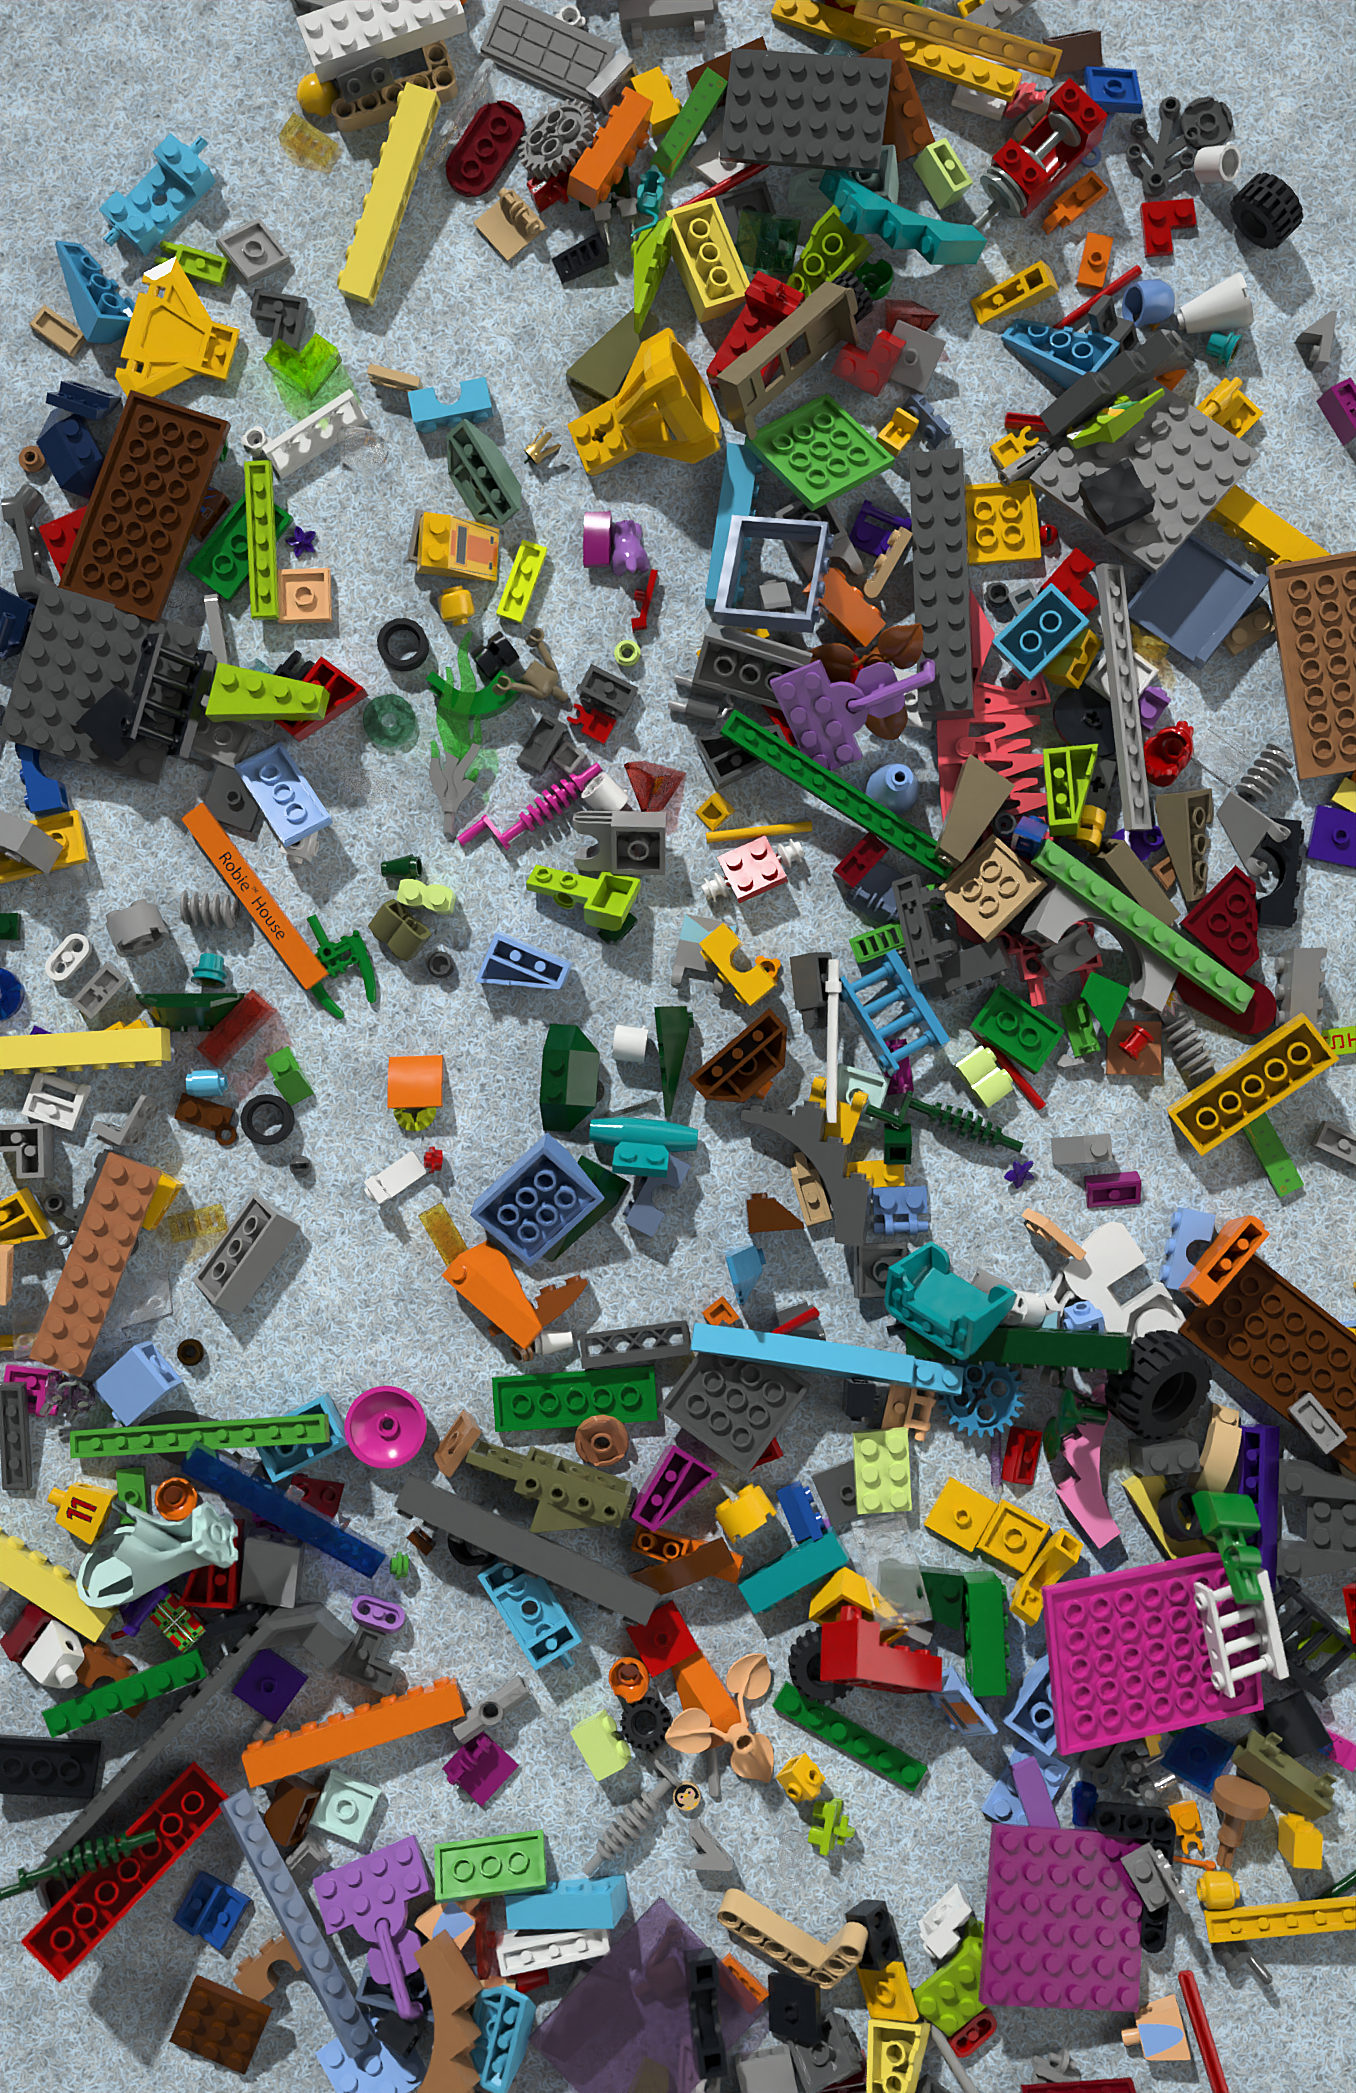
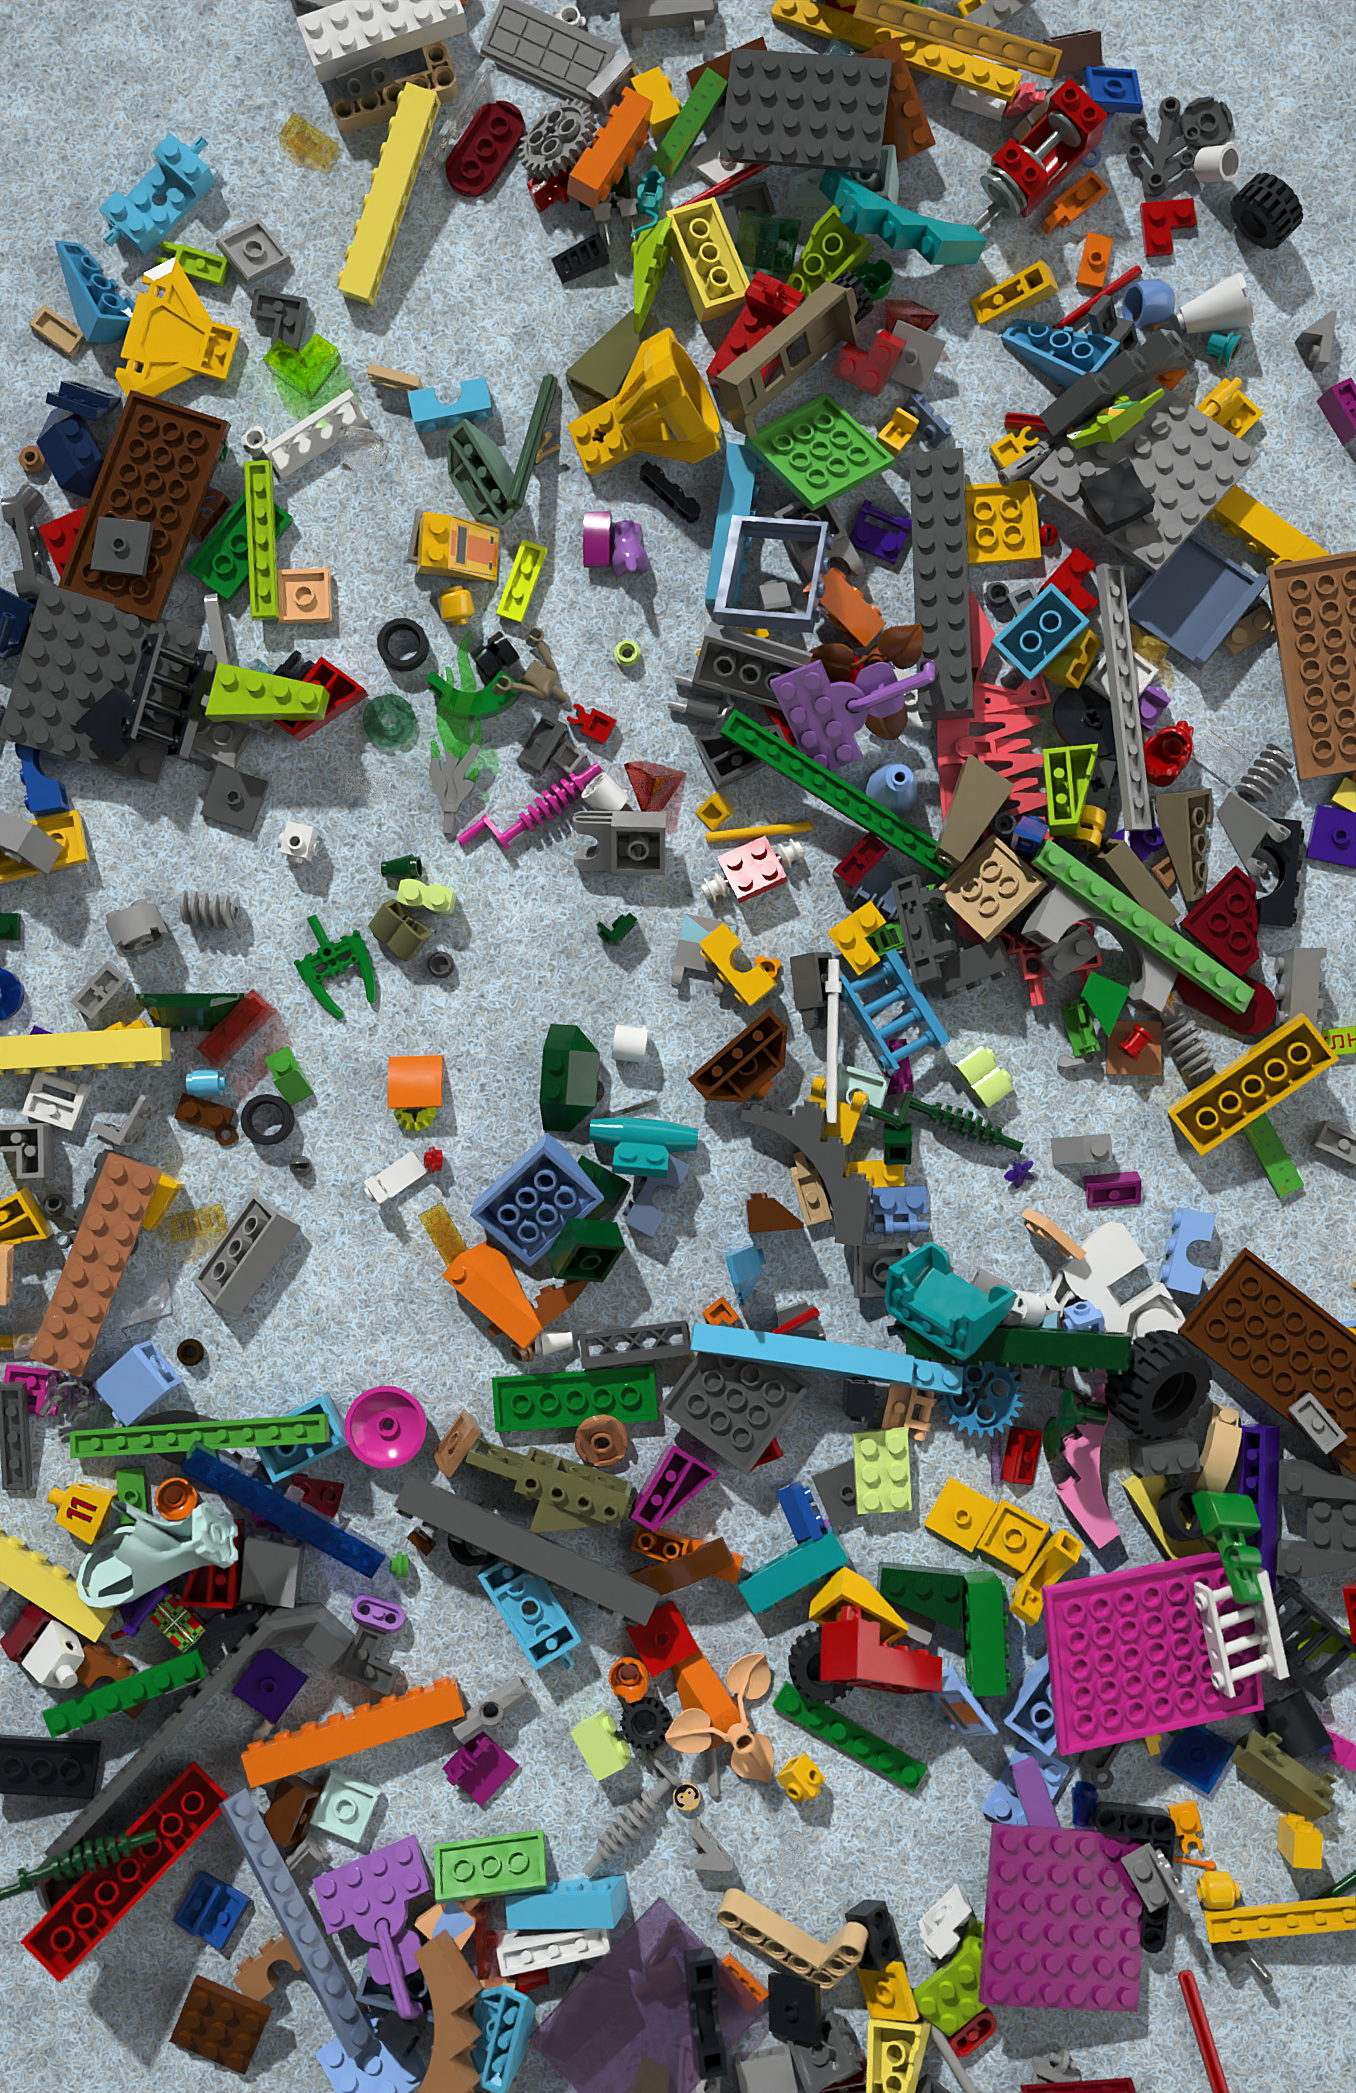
(68, 956): white plate -> none
(122, 546): none -> dark grey plate
(209, 972): teal piece -> none
(255, 896): orange tile -> none
(283, 794): light blue tile -> none
(302, 541): dark purple plant -> none
(316, 96): yellow hair -> none
(509, 224): tan hinge -> none
(522, 964): light blue wedge -> none
(532, 442): none -> dark green axle
(586, 1250): none -> dark green brick
(605, 898): lime plate -> none
(606, 691): dark grey bracket -> none
(645, 597): red piece -> none
(670, 493): none -> black hinge
(672, 1040): dark green wedge -> none
(745, 1512): yellow brick -> none
(794, 640): dark grey bush -> none
(826, 1837): lime hips -> none
(851, 935): none -> yellow plate
(886, 563): tan plate -> none
(891, 1571): clear piece -> none
(942, 173): yellowish green brick -> none
(1016, 1029): green plate -> none
(1016, 1076): red bar -> none
(1136, 1768): piece -> none
(1158, 2031): light nougat torso -> none
(1223, 1259): orange slope -> none
(1241, 1802): medium nougat piece -> none

